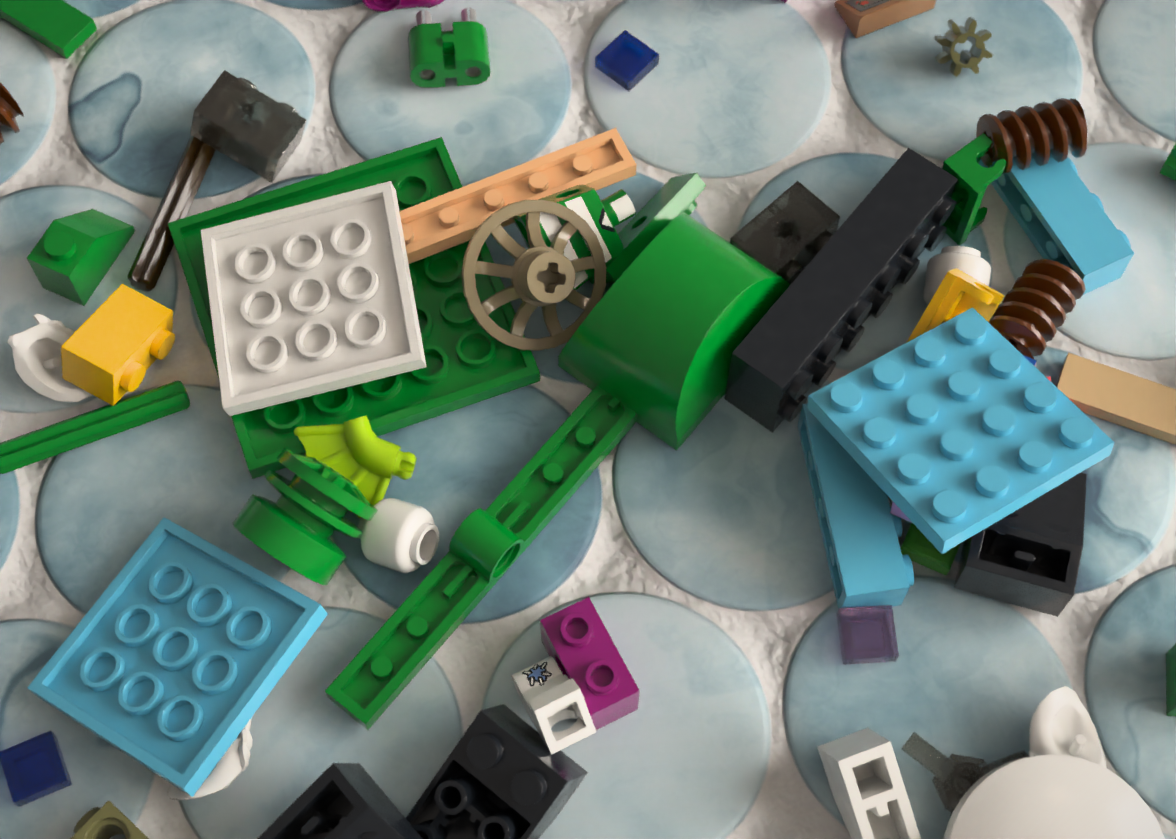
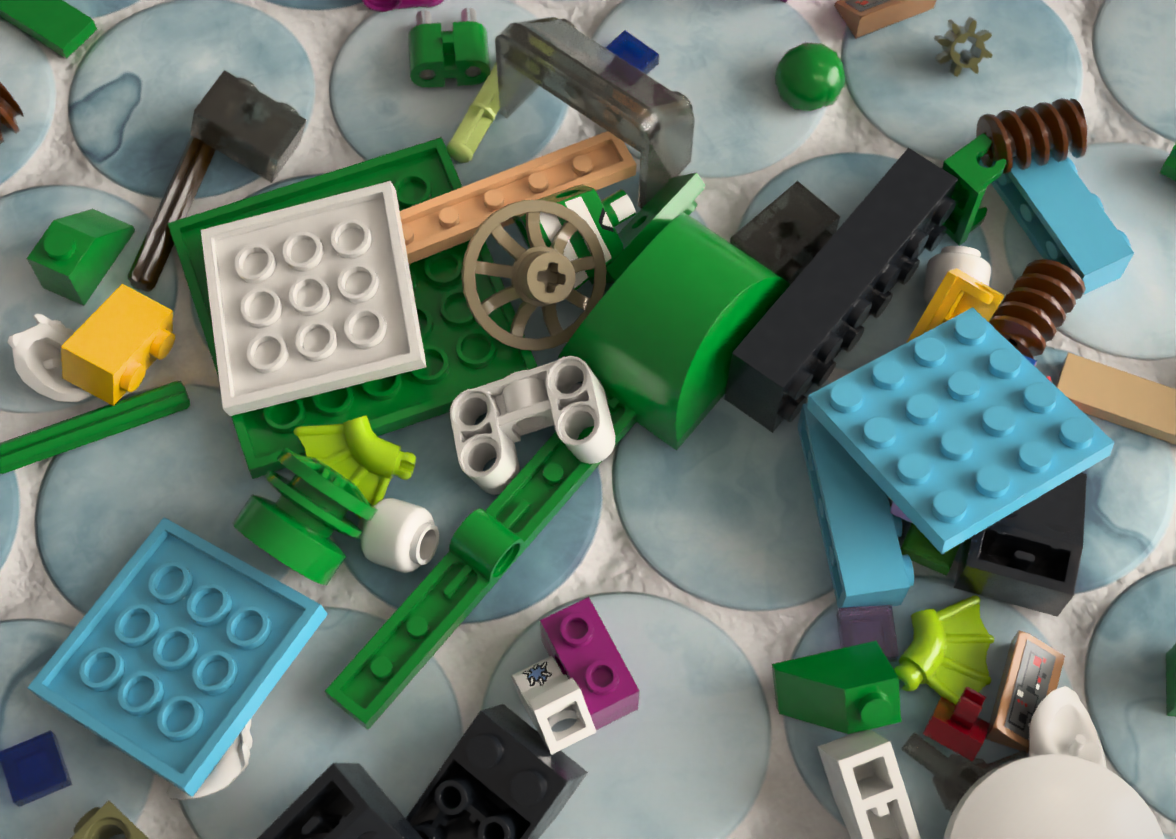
(476, 121): none -> yellowish green piece
(526, 404): none -> white beam
(600, 87): none -> clear smoke windscreen
(810, 76): none -> green hair
(839, 689): none -> green slope
(947, 650): none -> lime arm
(959, 724): none -> dark red tile
(1027, 678): none -> slope

